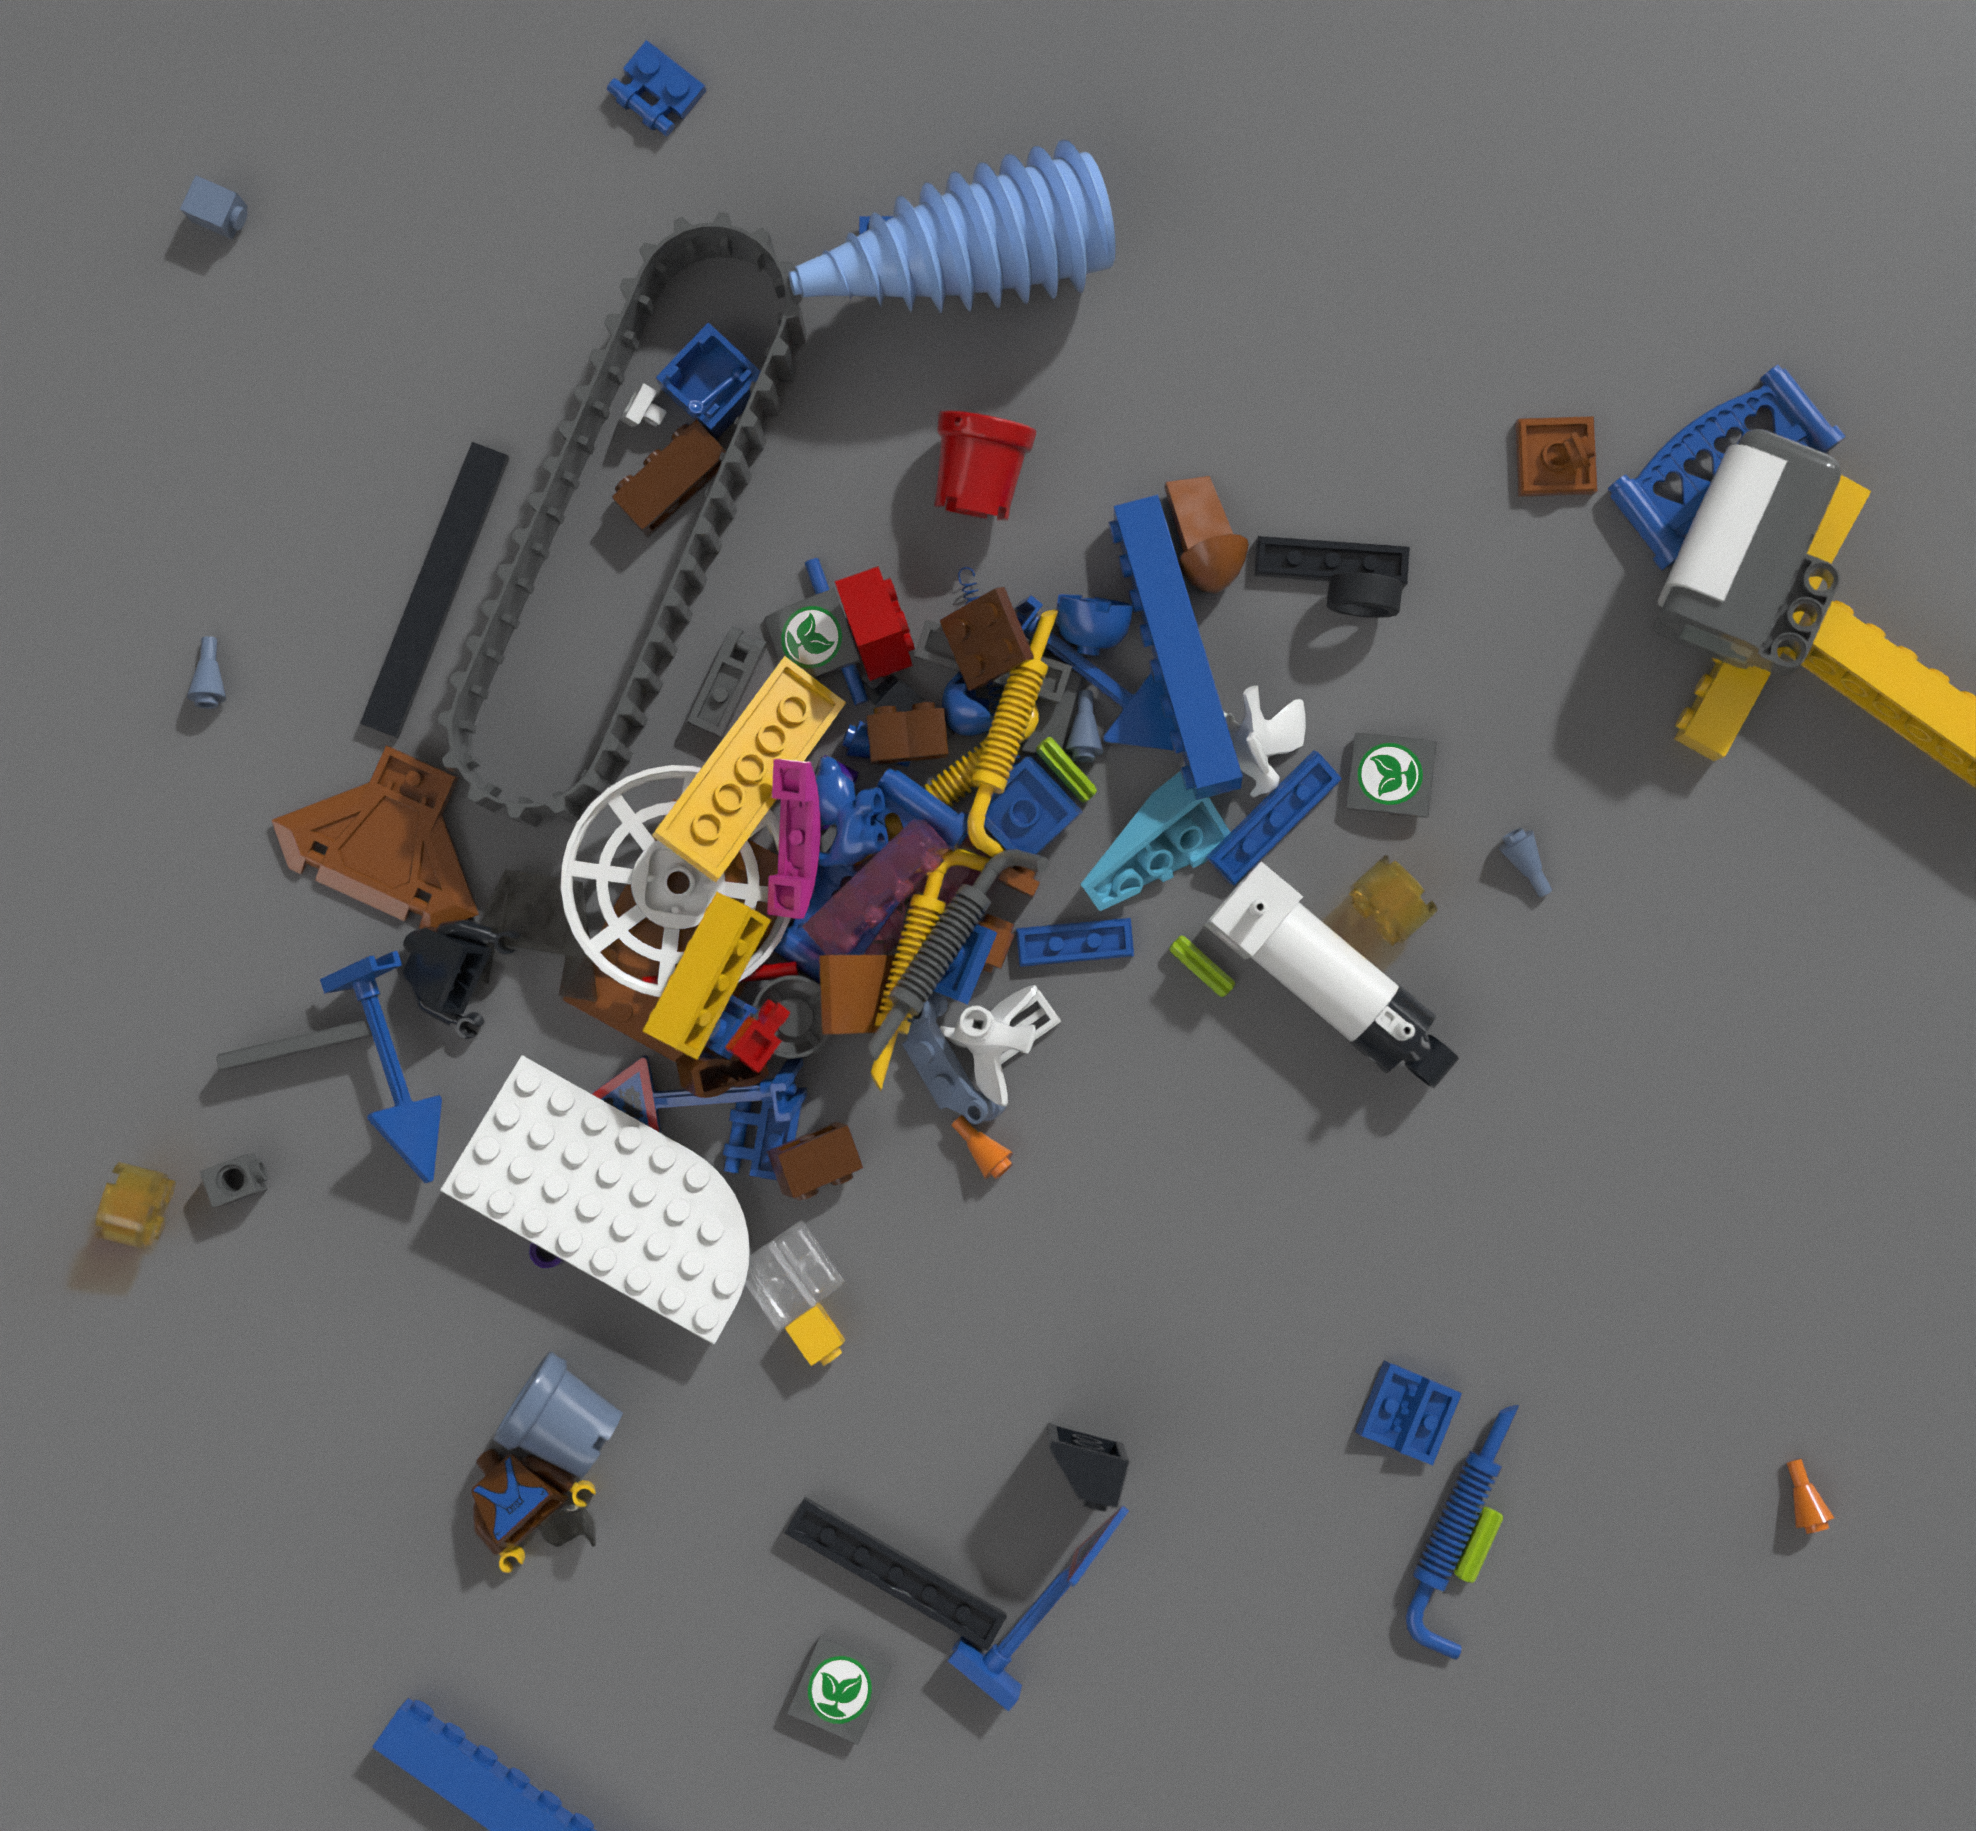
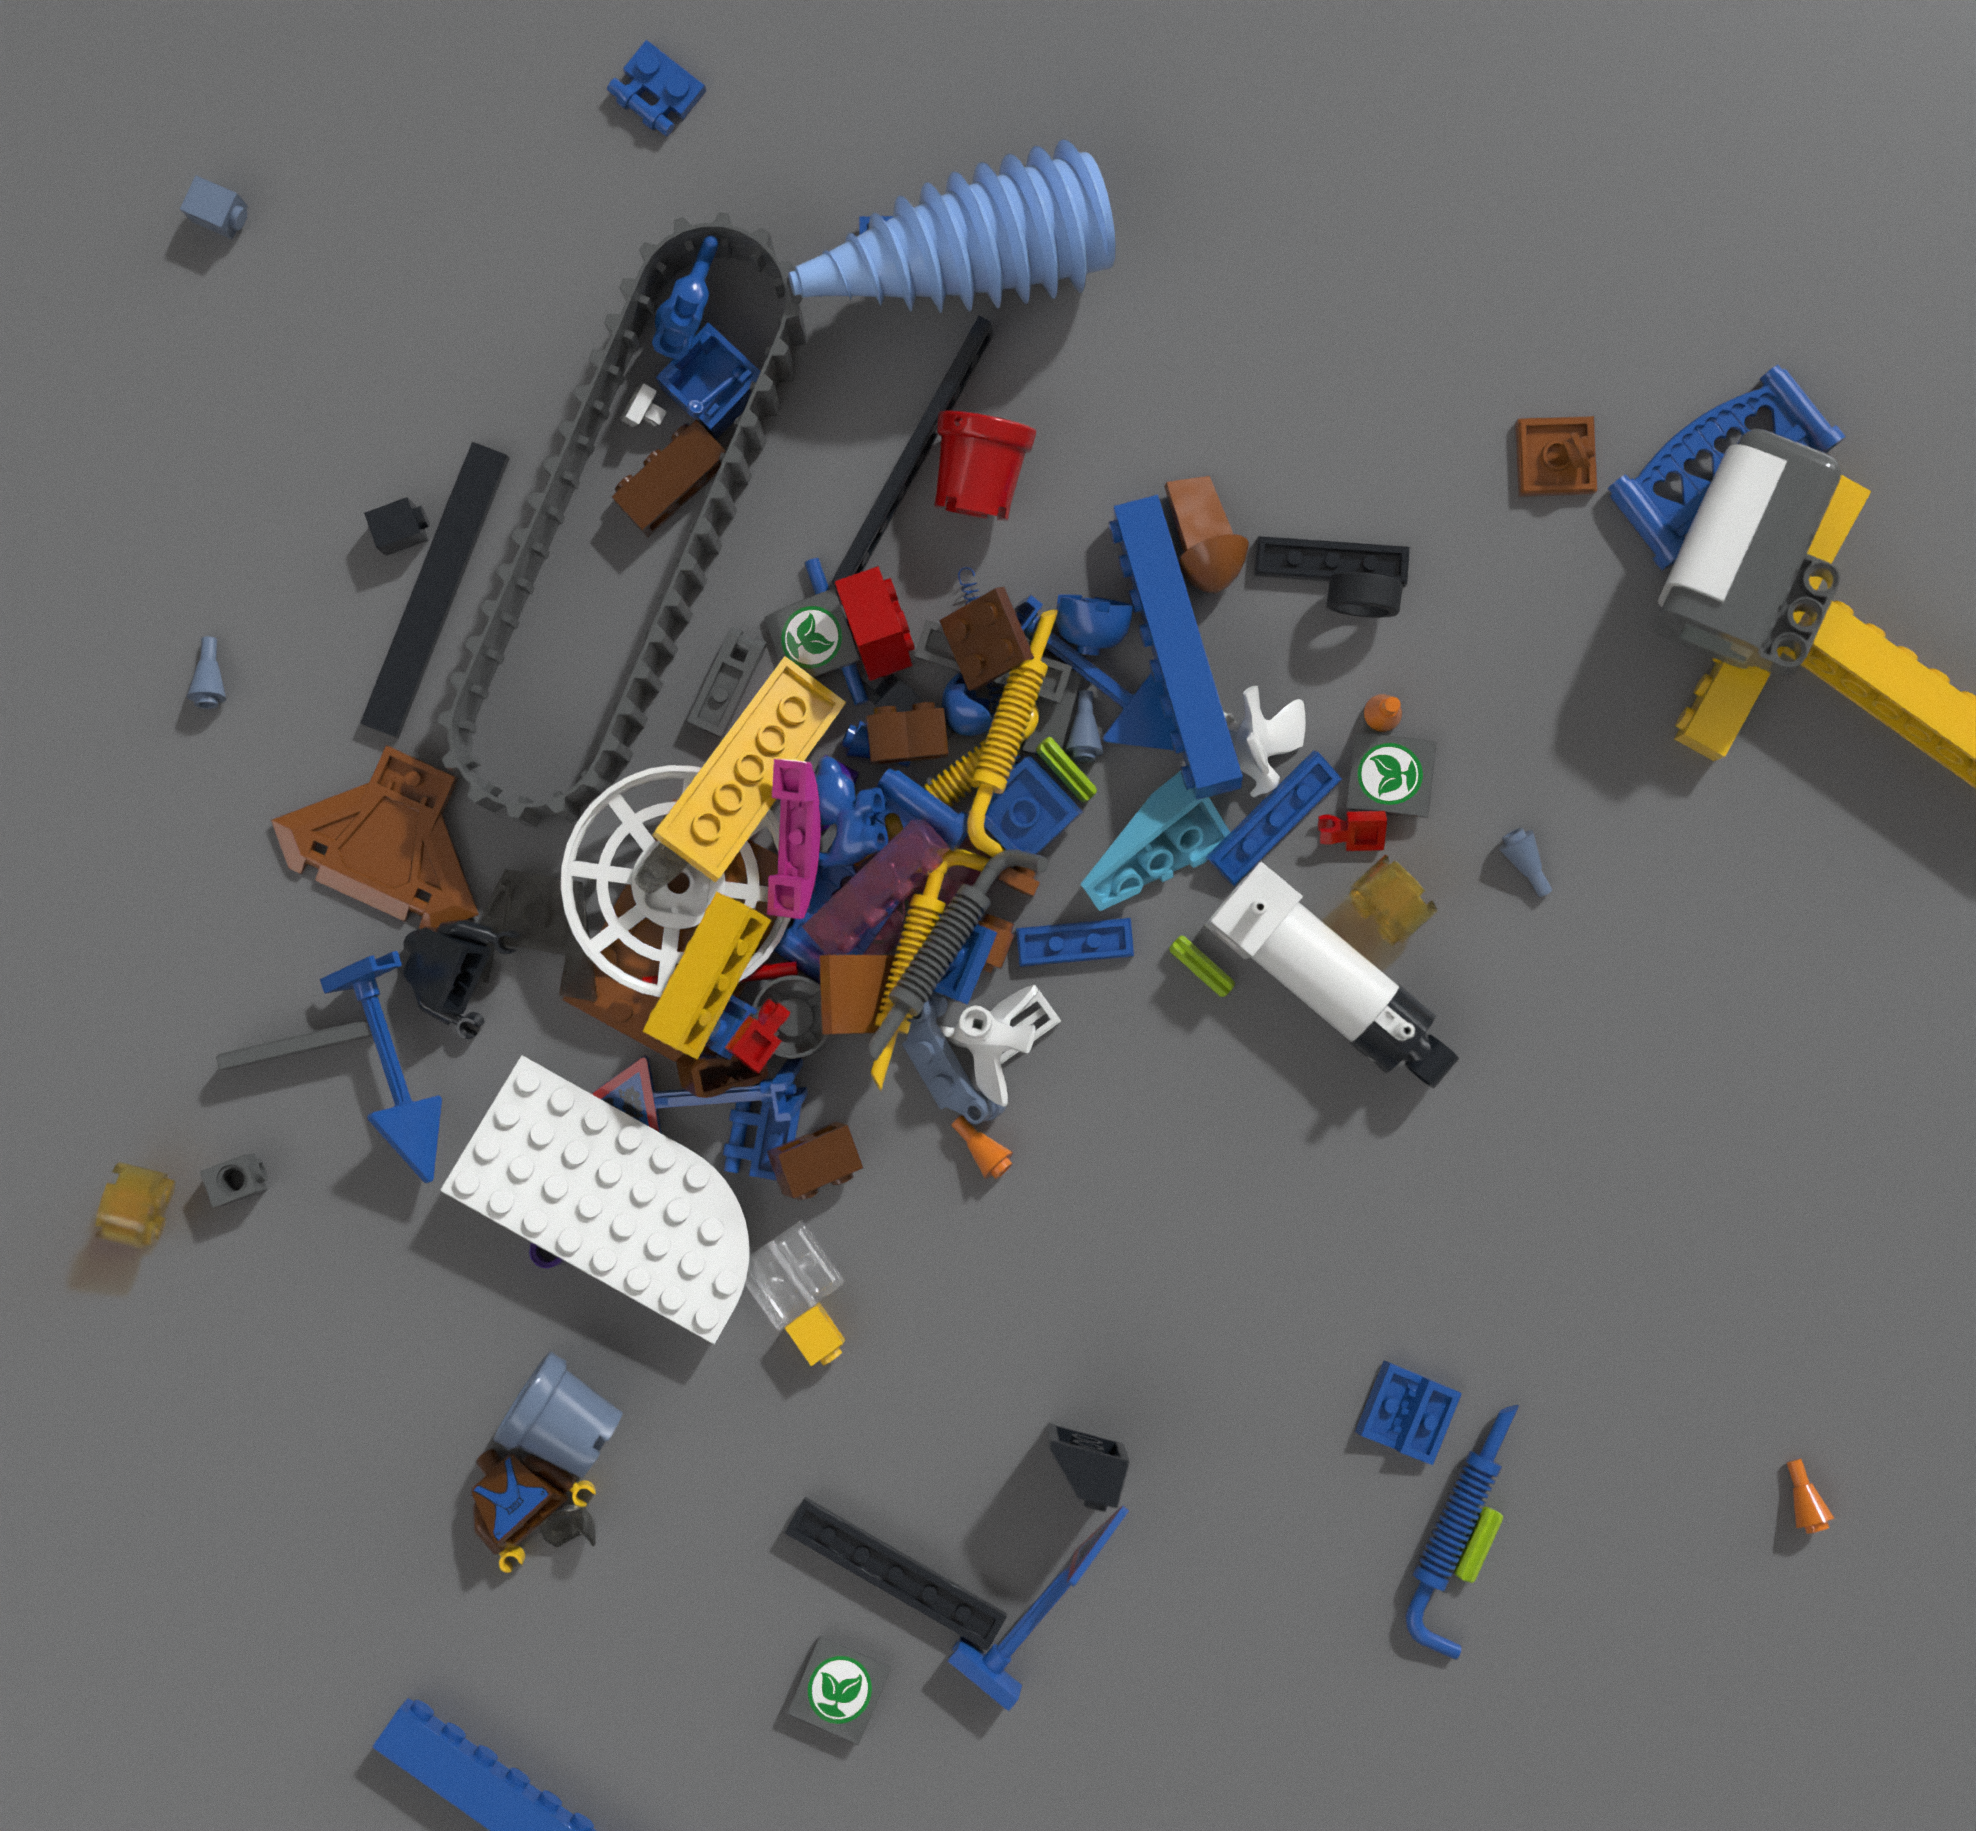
(397, 526): none -> black brick
(659, 869): none -> clear smoke hair
(681, 314): none -> blue animal
(916, 450): none -> black tile
(1359, 832): none -> red plate
(1383, 712): none -> orange cone

